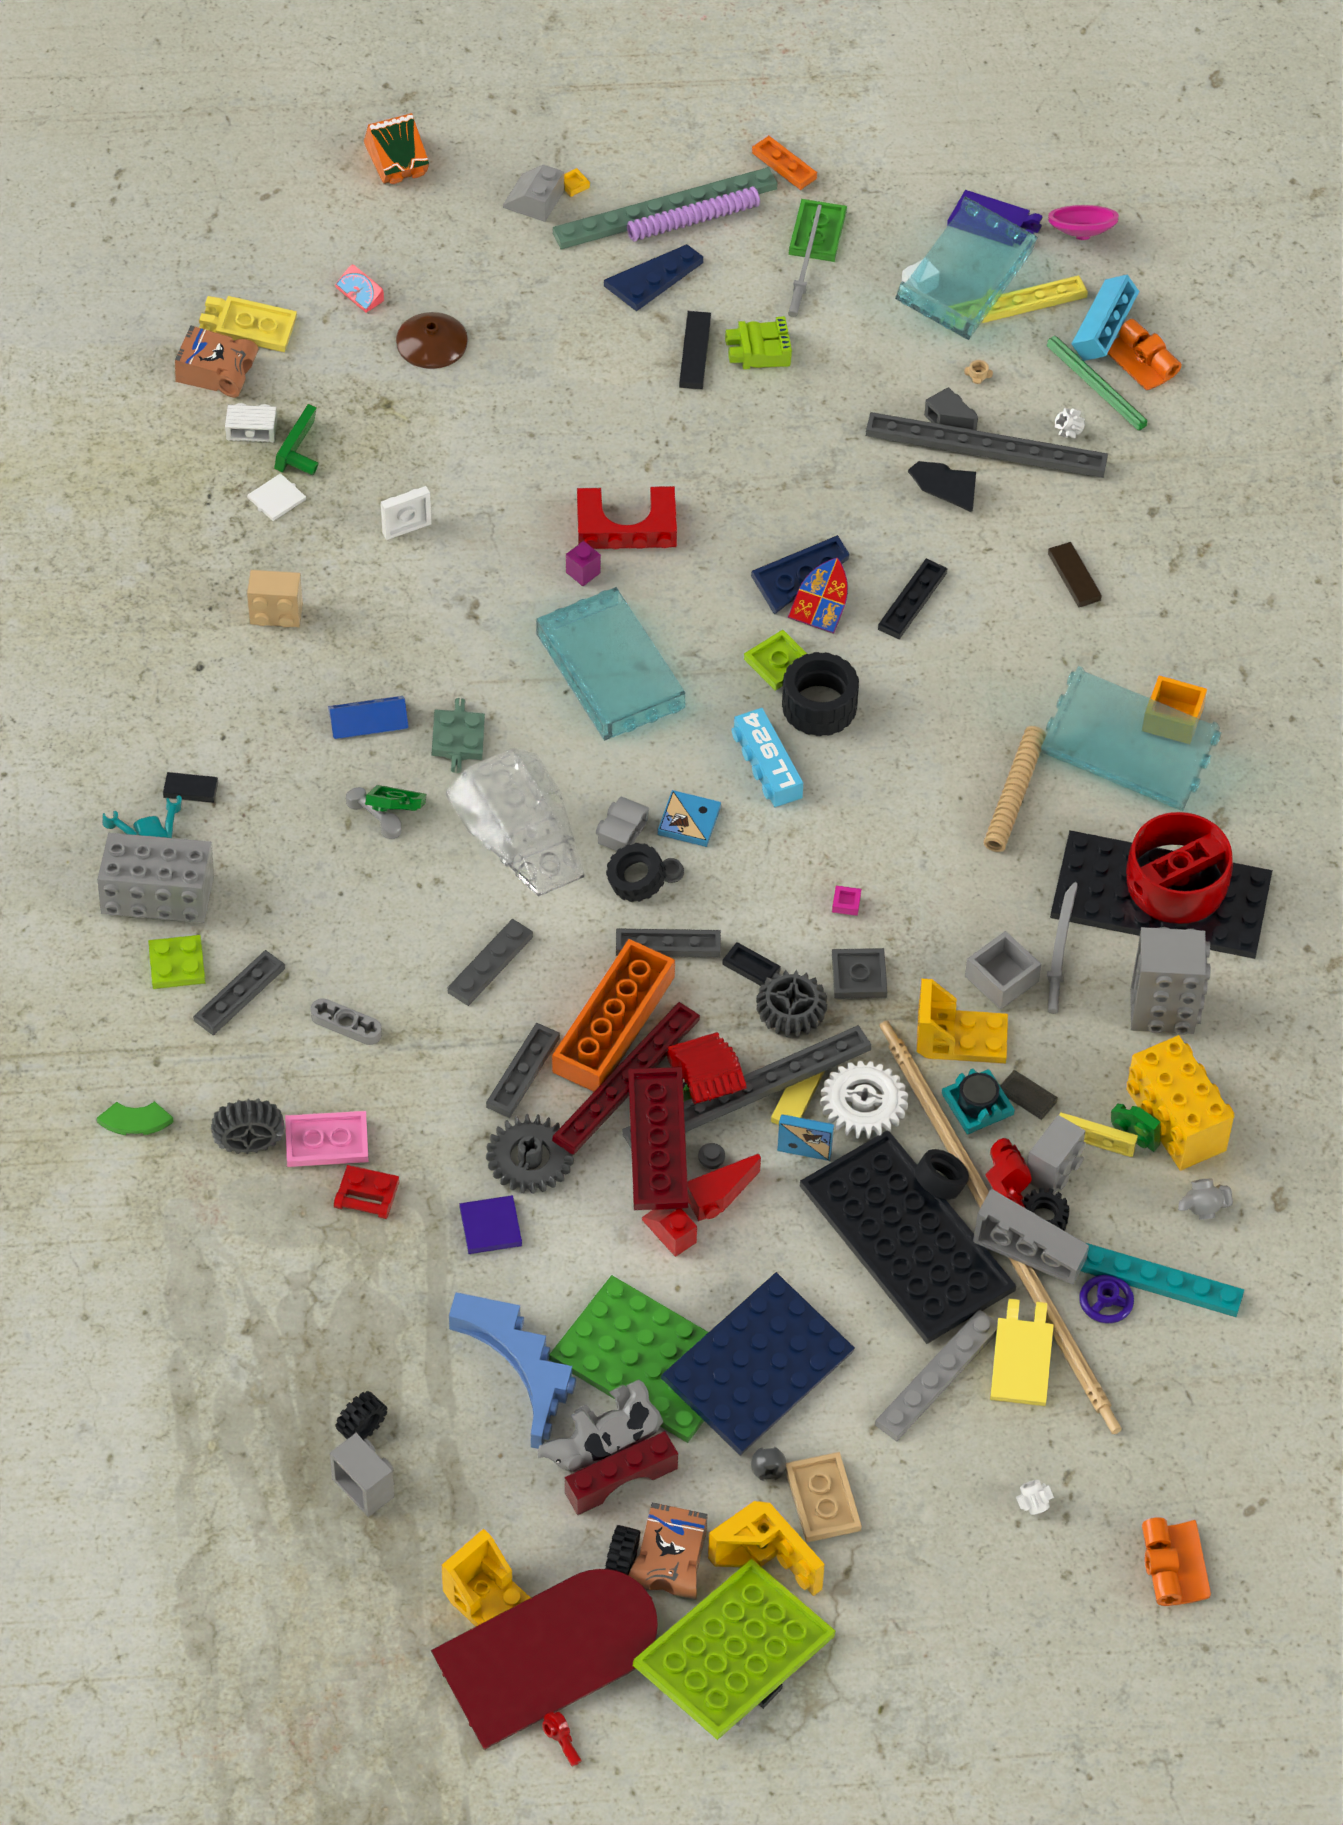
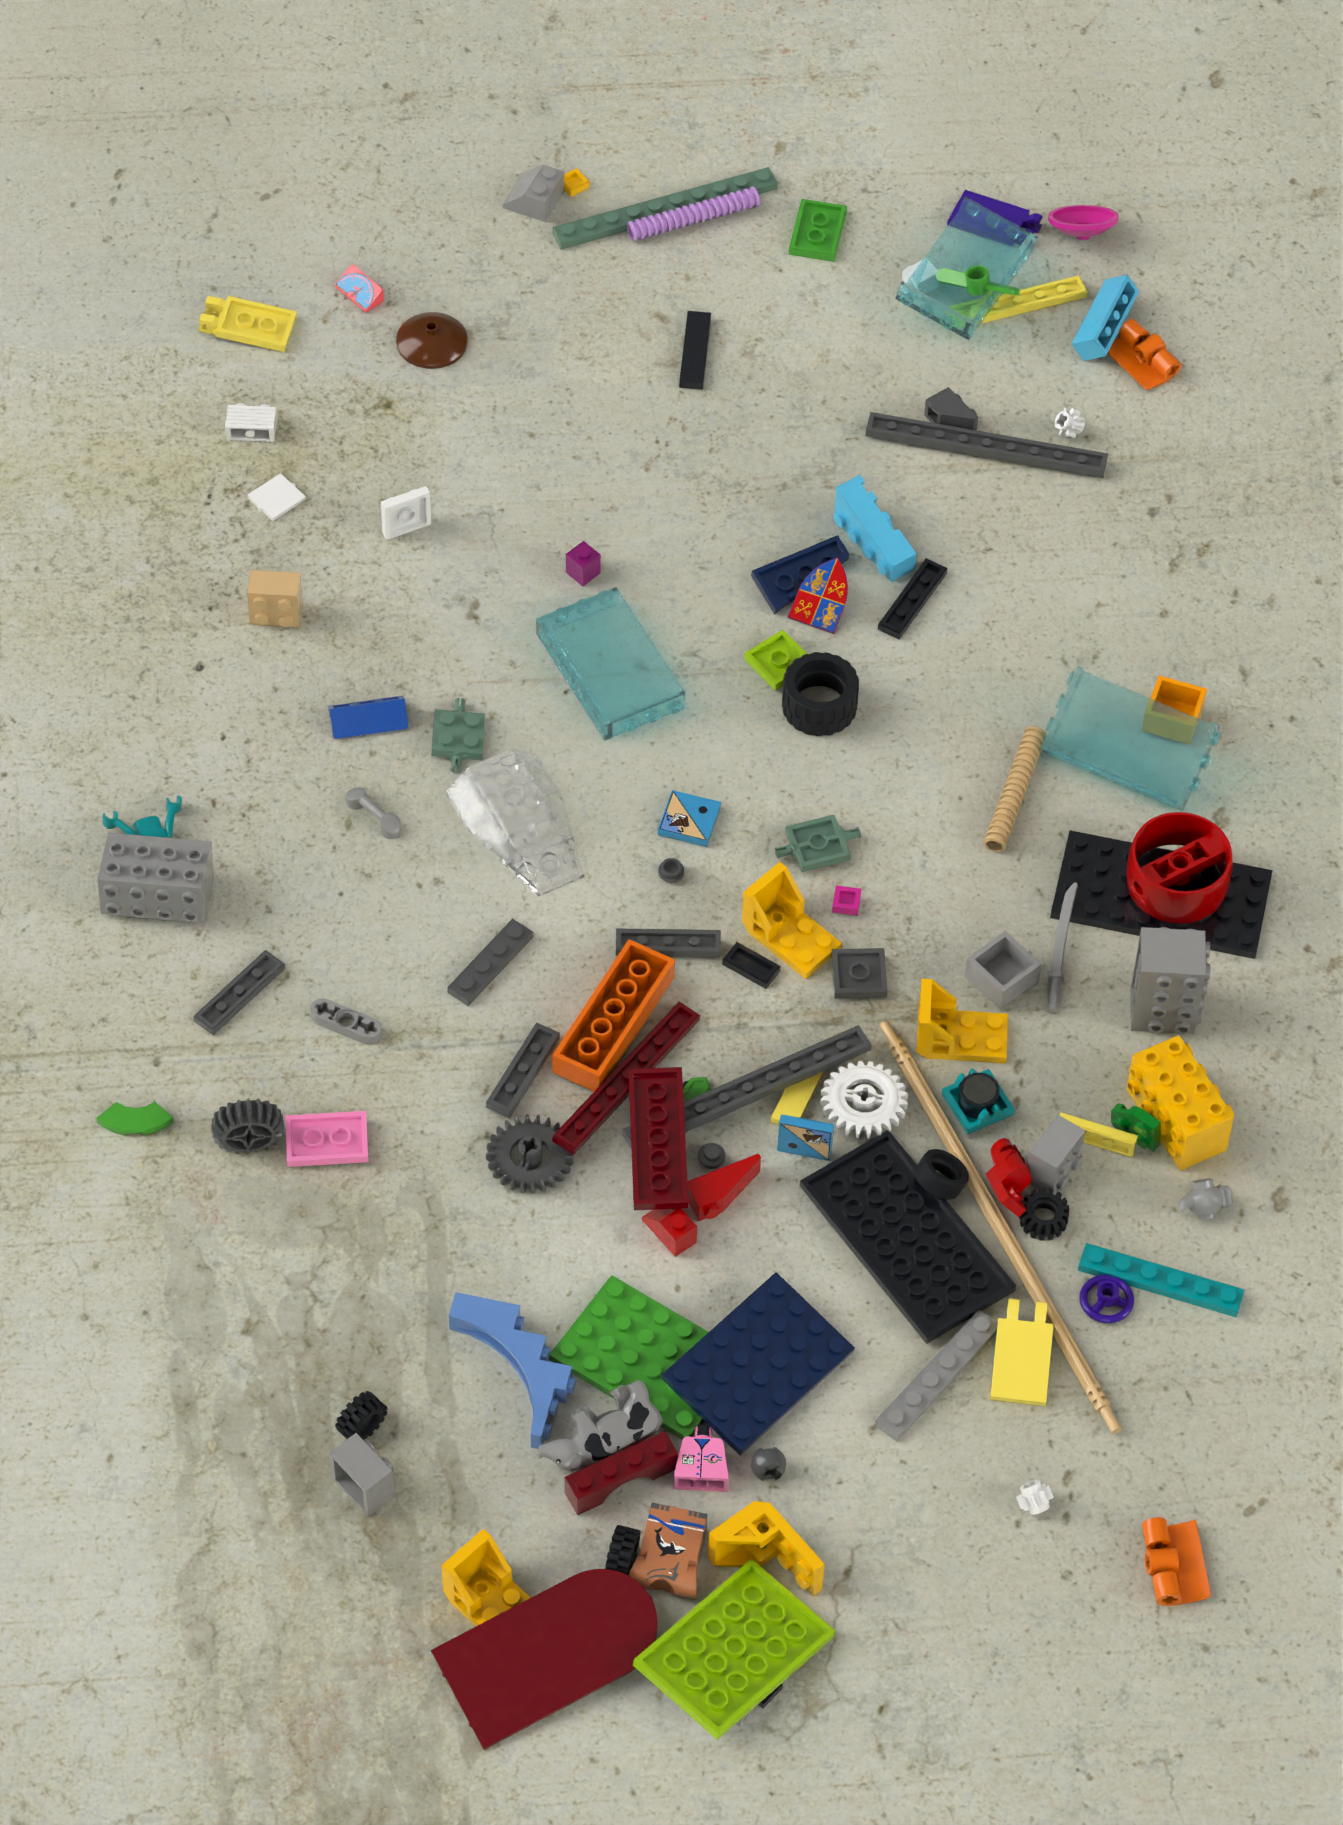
(176, 961): lime plate -> none
(190, 787): black tile -> none
(214, 361): nougat piece -> none
(287, 453): green piece -> none
(367, 1185): red plate -> none
(387, 797): green plate -> none
(396, 149): slope -> none
(490, 1224): dark purple tile -> none
(556, 1727): red plate -> none
(623, 823): light grey brick -> none
(624, 859): black tyre -> none
(650, 279): dark blue wing -> none
(655, 531): red arch -> none
(701, 1463): none -> bright pink torso
(707, 1067): red piece -> none
(760, 344): lime hips -> none
(768, 757): medium azure brick -> none
(775, 1000): dark grey gear -> none
(777, 920): none -> yellow bracket
(784, 162): orange plate -> none
(800, 286): light grey sword -> none
(817, 843): none -> sand green plate
(823, 1497): tan plate -> none
(872, 530): none -> medium azure wedge
(945, 483): black panel -> none
(975, 280): none -> bright green piece
(978, 371): tan plate -> none
(1028, 1094): clear smoke tile -> none
(1028, 1238): light grey wedge -> none
(1074, 574): dark brown tile -> none
(1097, 383): axle -> none

